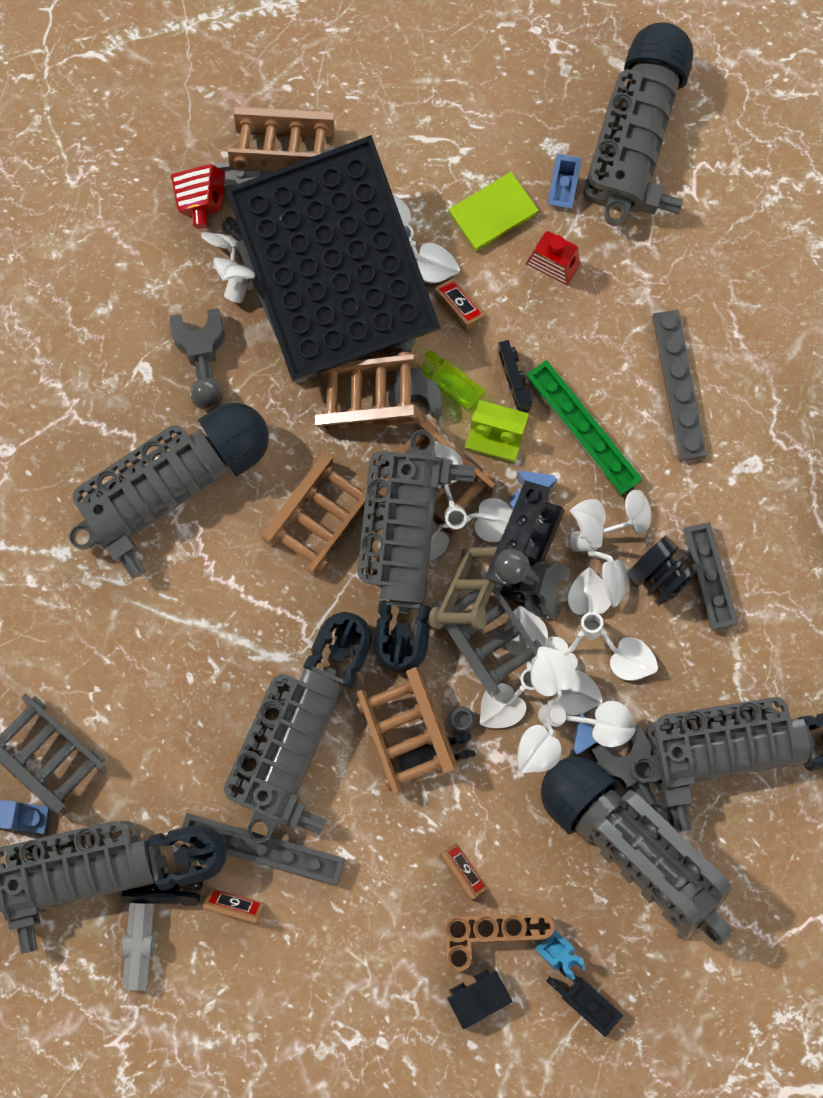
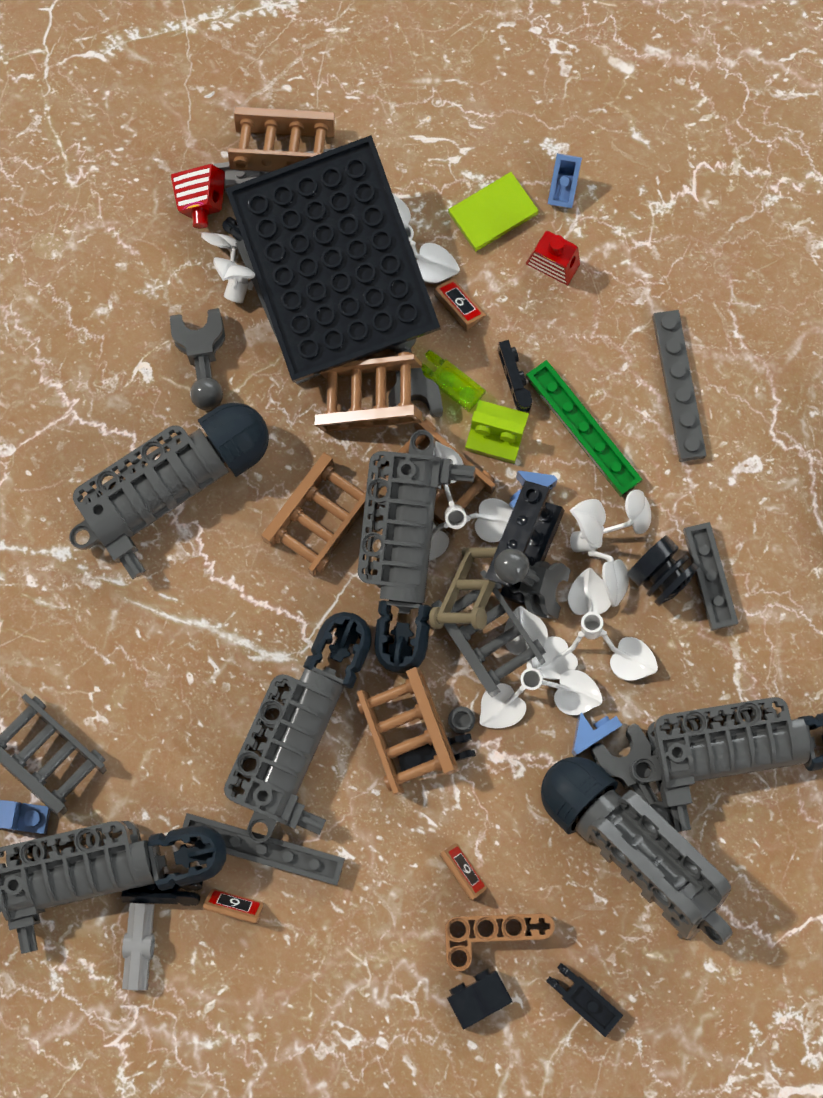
(550, 675): white plant -> none
(559, 953): dark azure plate -> none
(655, 70): dark grey piece -> none

